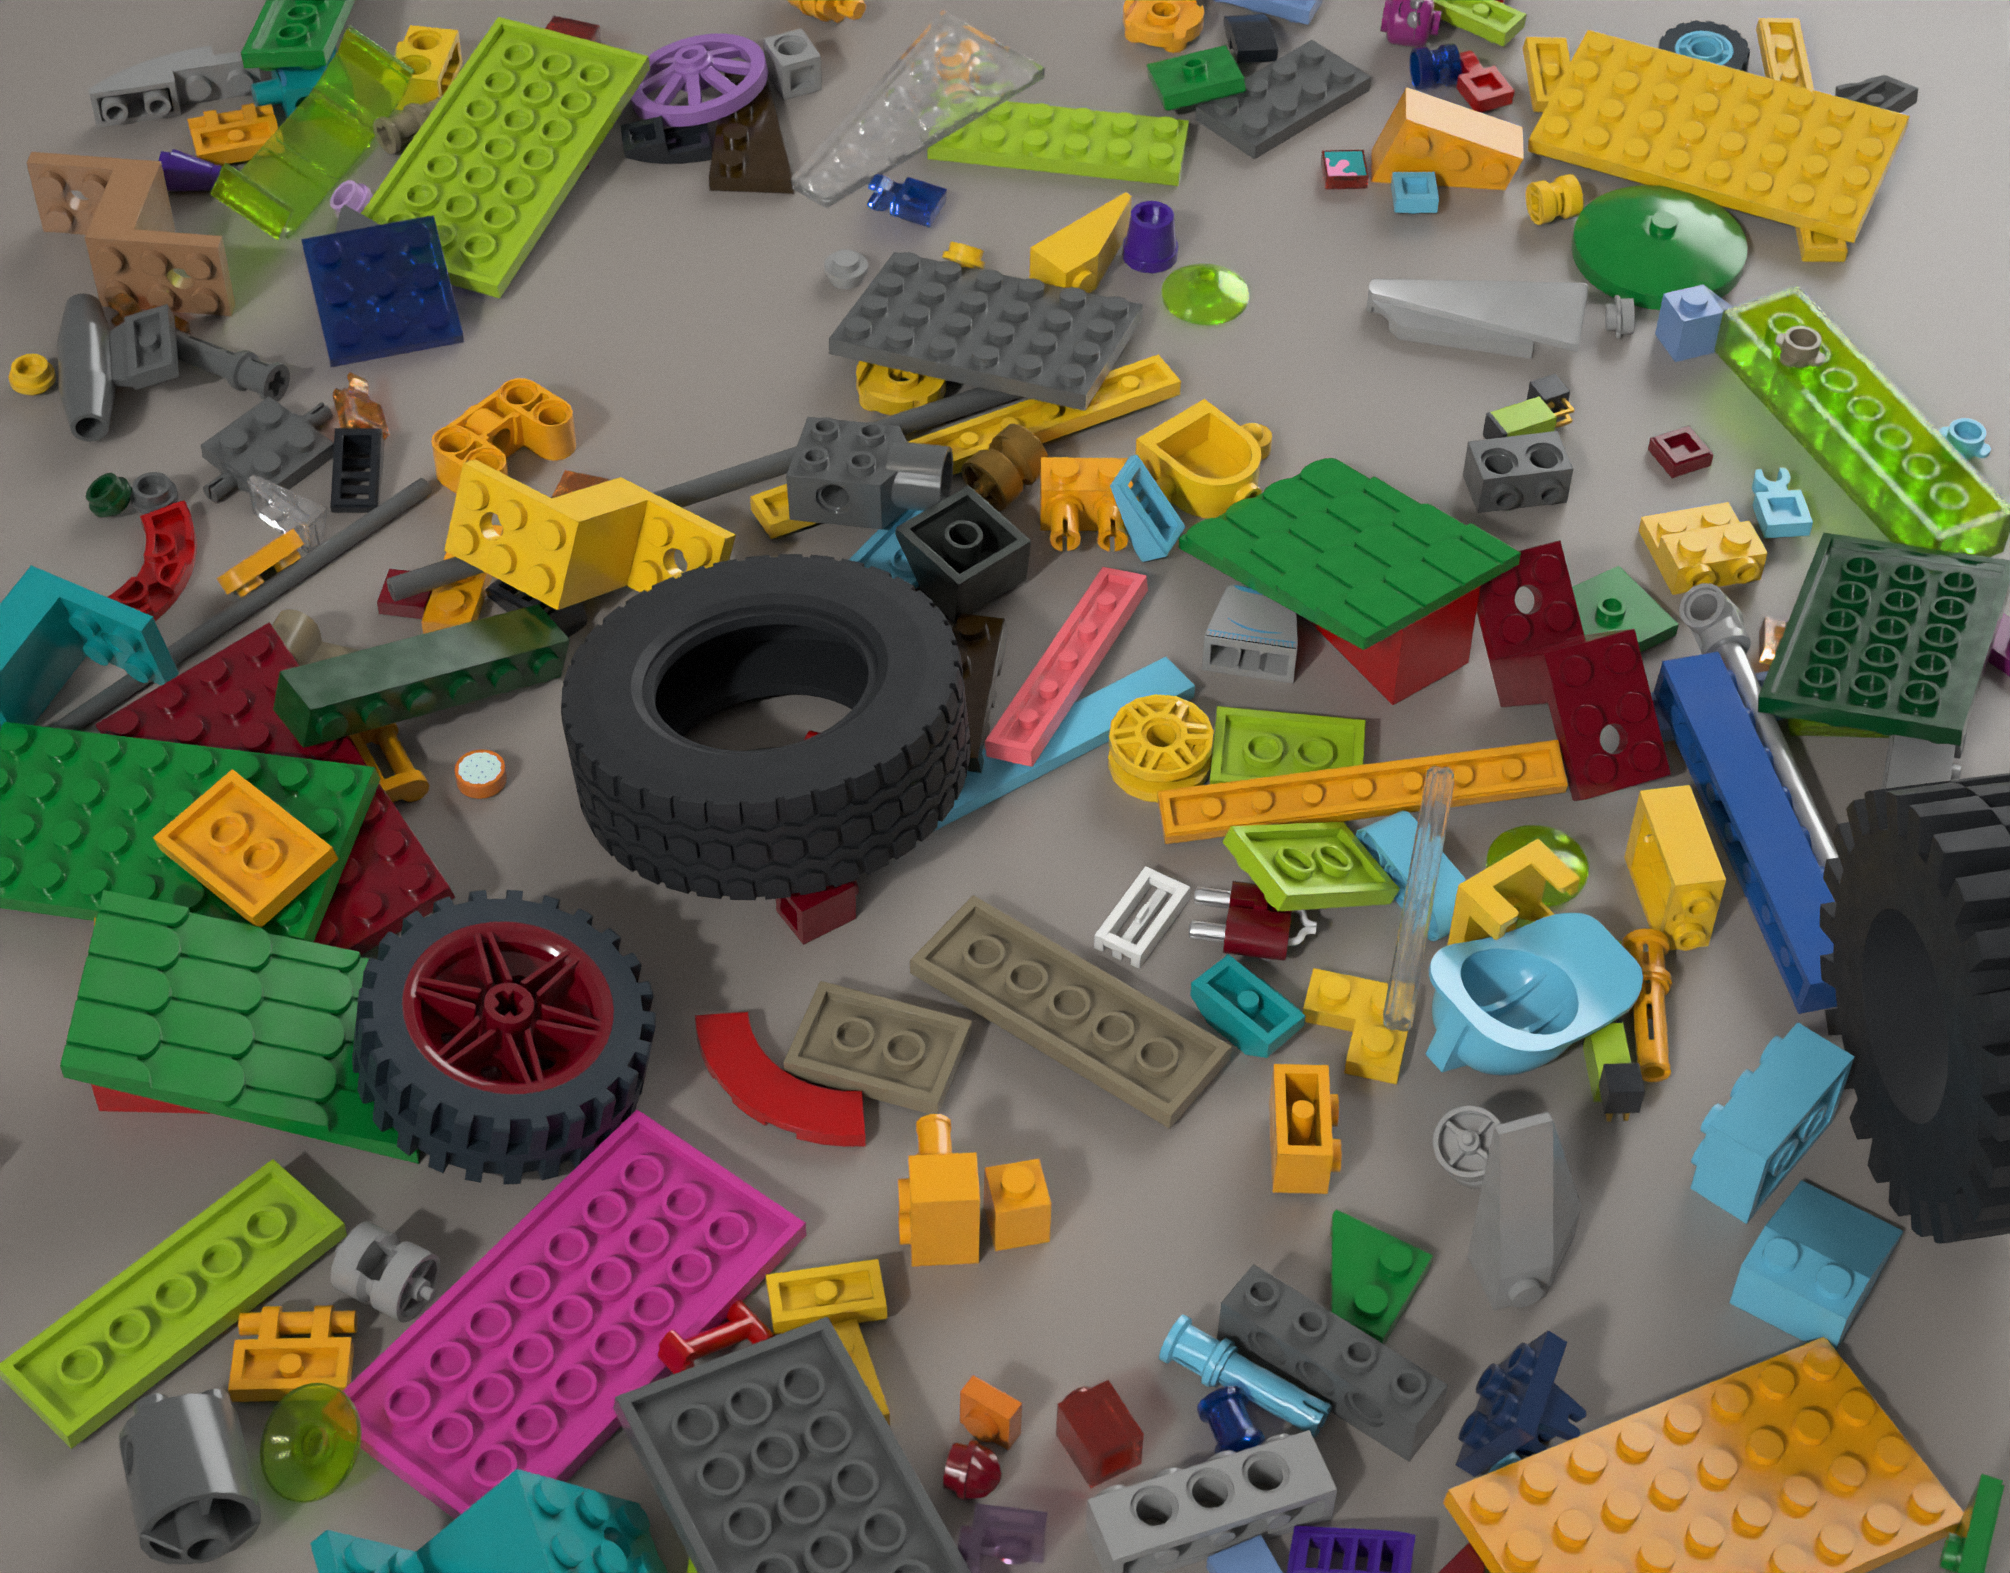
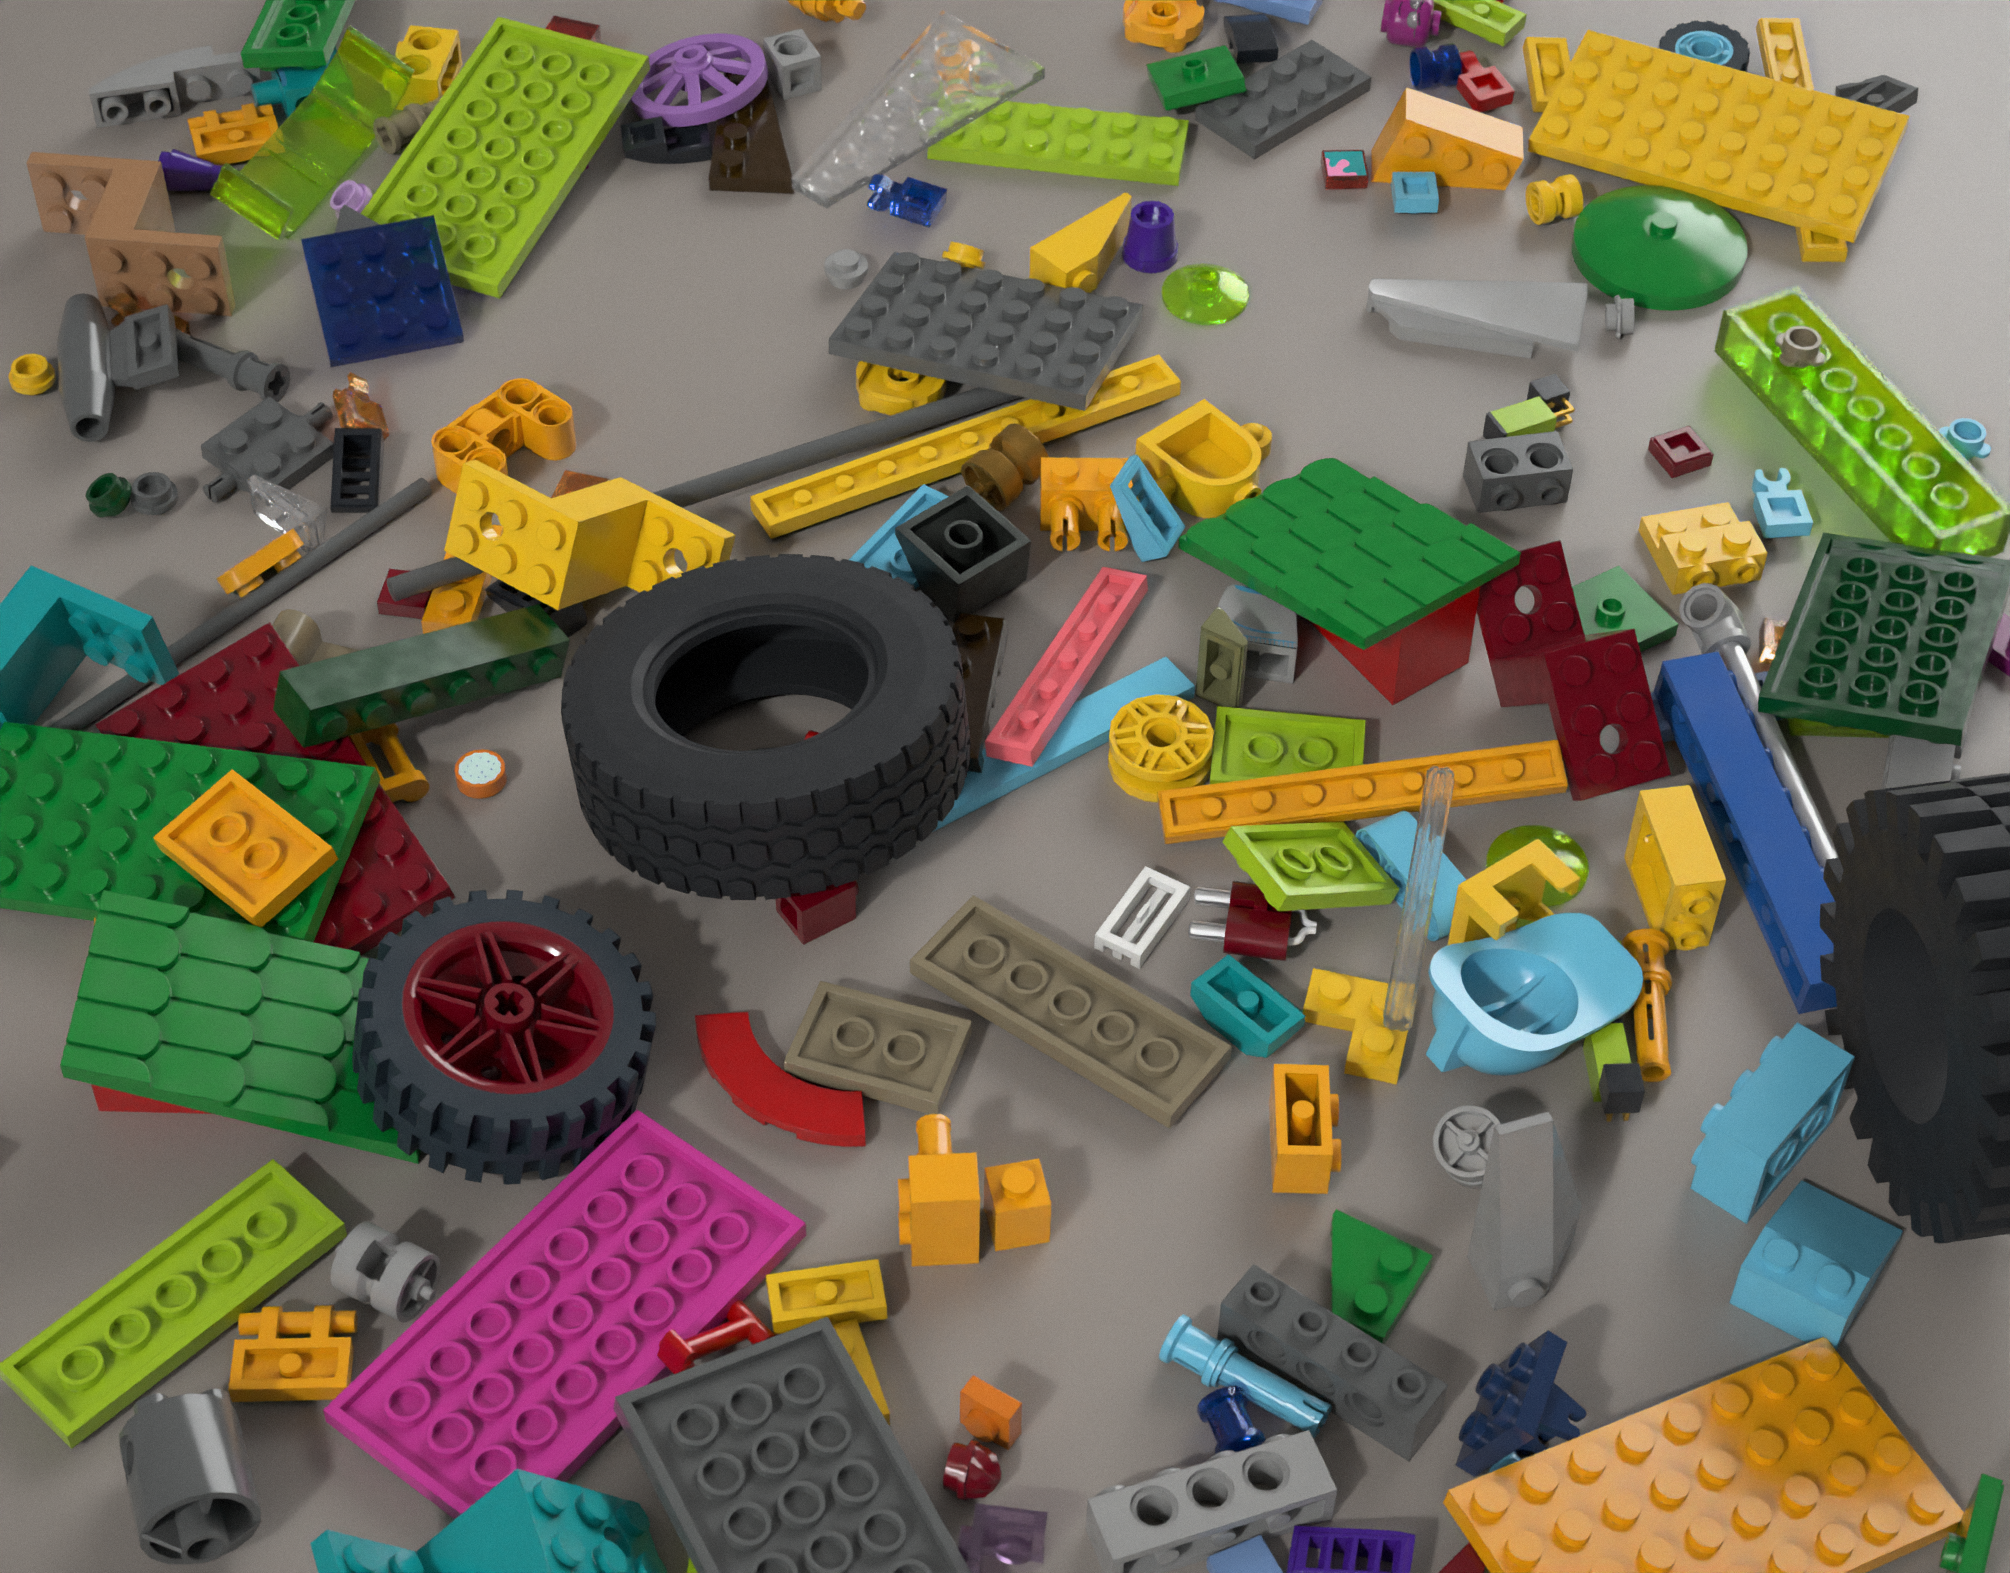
(167, 561): red tile -> none
(293, 1439): clear neon green dish -> none
(863, 474): dark grey brick -> none
(1099, 1433): clear red brick -> none
(1221, 661): none -> olive slope
(1690, 322): medium blue slope -> none

